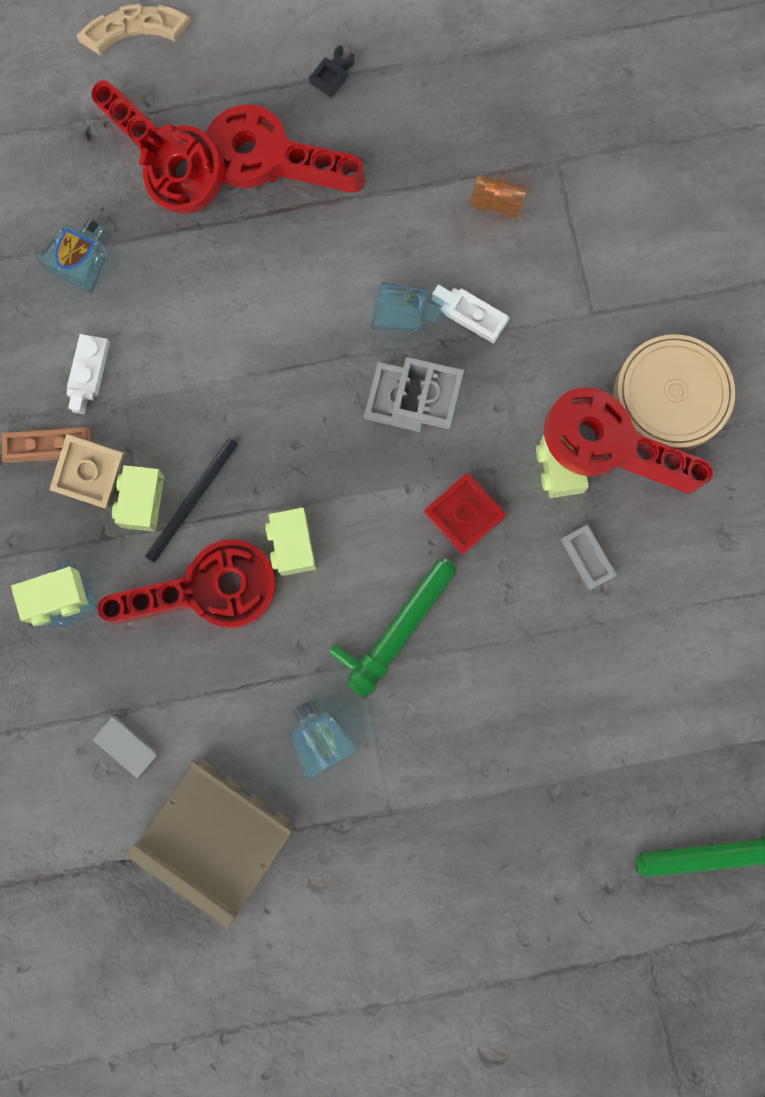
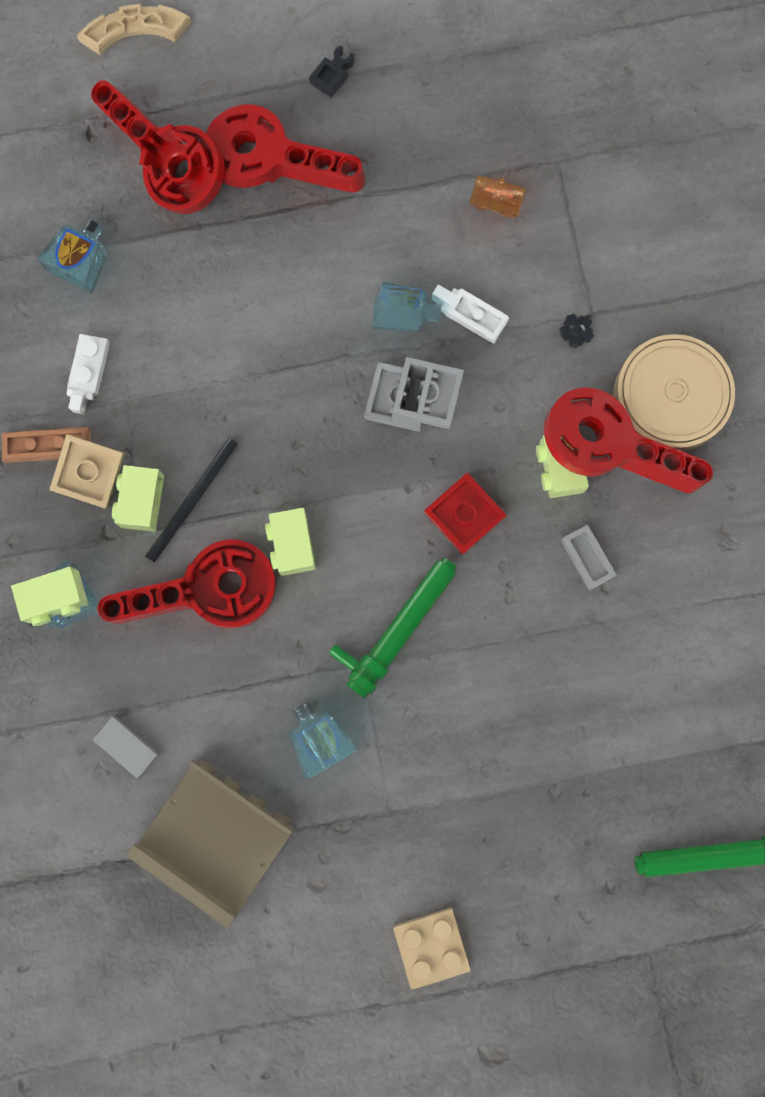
(431, 948): none -> tan plate
(576, 330): none -> black plant

